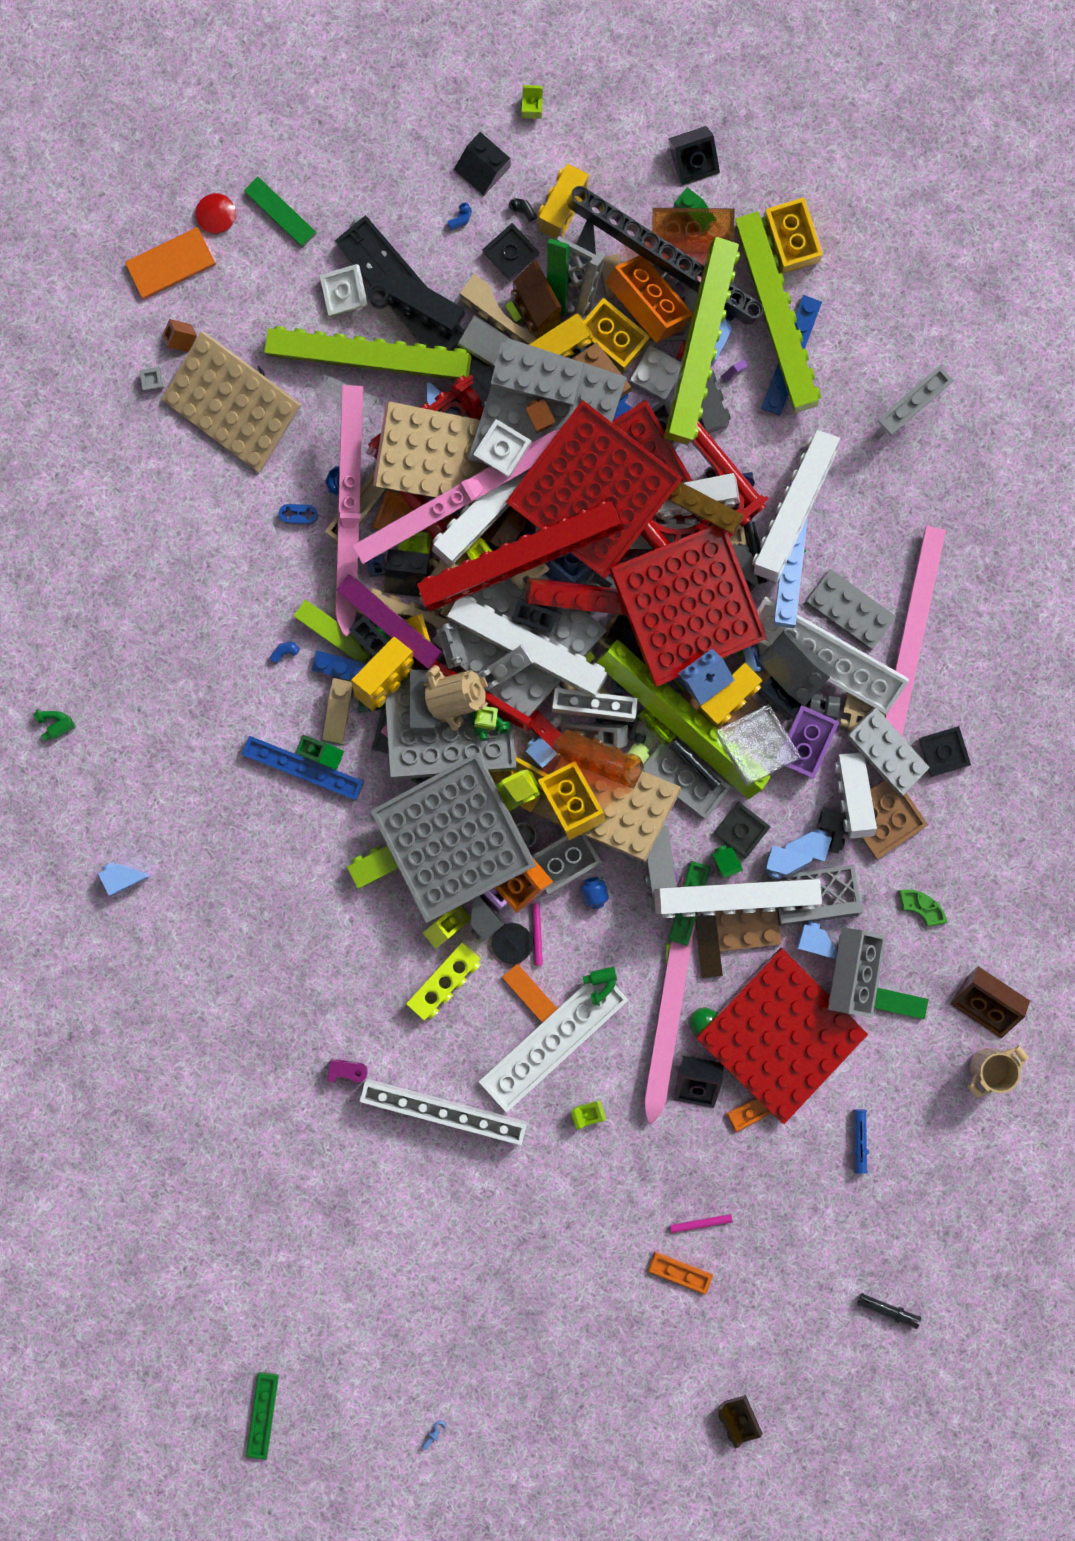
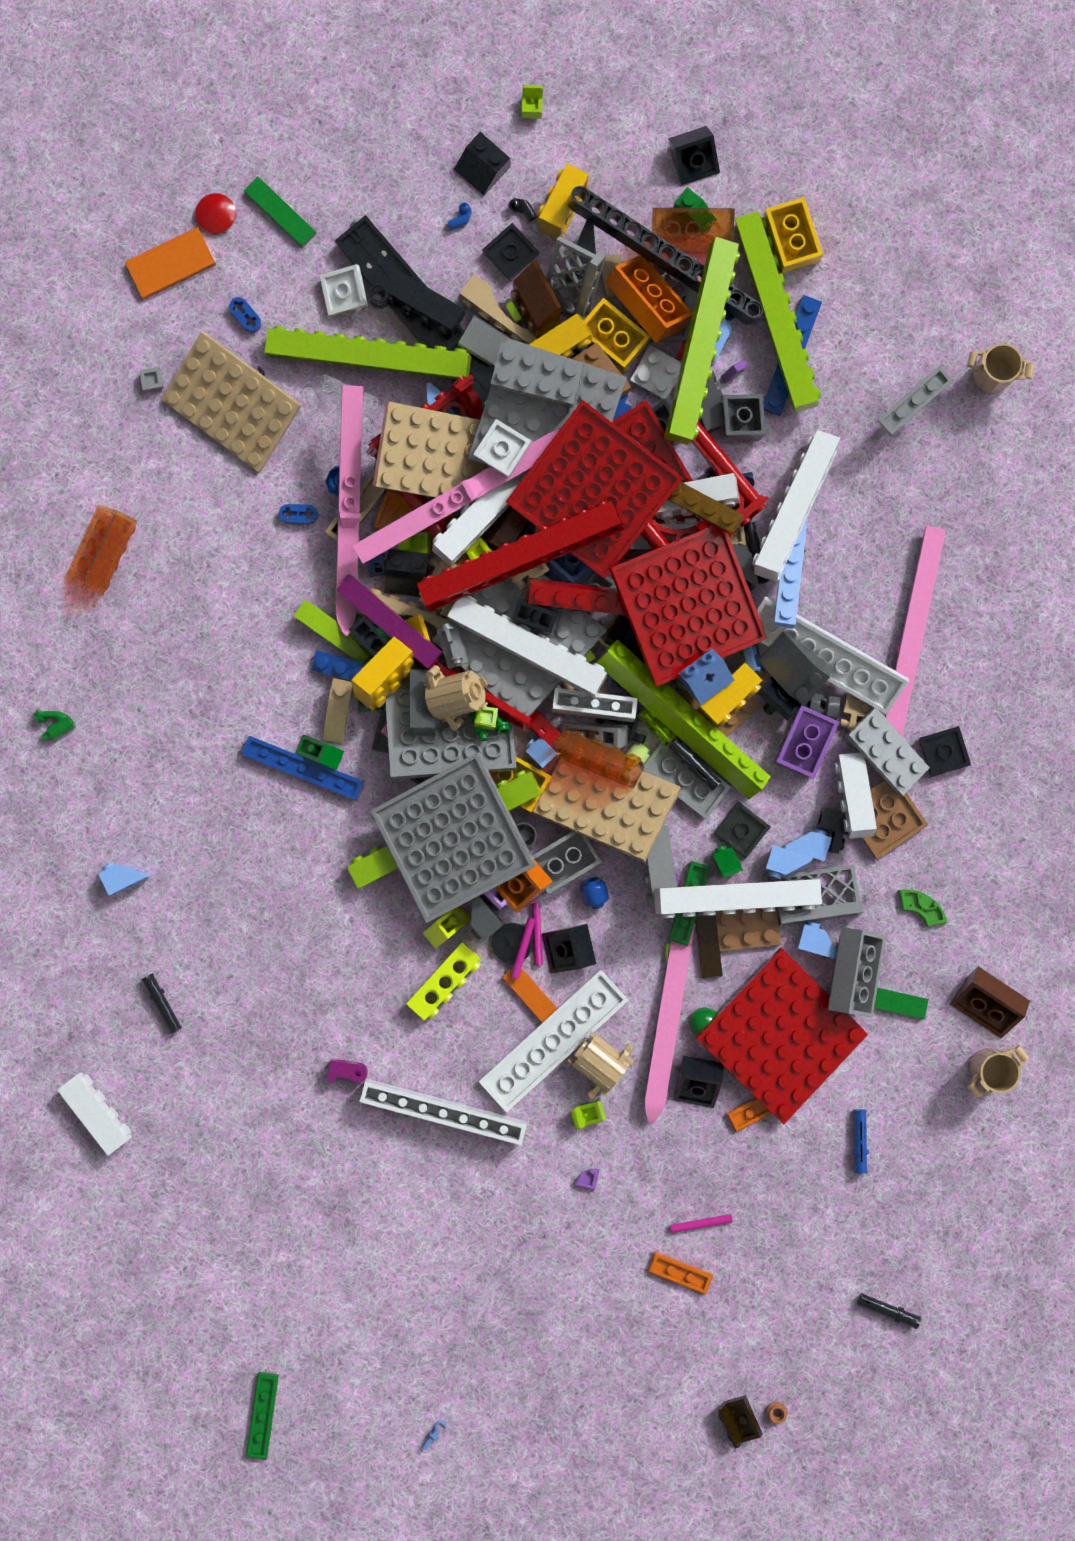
(95, 1113): none -> white brick
(101, 549): none -> clear orange slope
(161, 1003): none -> black pin
(179, 335): dark orange panel -> none
(242, 317): none -> blue beam
(284, 648): blue arm -> none
(507, 666): light grey hinge -> none
(521, 786): neon yellow slope -> none
(523, 948): none -> dark pink bar
(540, 415): dark orange brick -> none
(558, 271): green tile -> none
(569, 948): none -> black slope
(572, 800): yellow brick -> none
(588, 1179): none -> medium lavender tile
(598, 977): green plant -> none
(601, 1063): none -> tan container
(744, 417): none -> dark grey slope
(757, 745): clear plate -> none
(781, 1417): none -> nougat plate
(851, 609): light grey plate -> none
(998, 367): none -> tan container

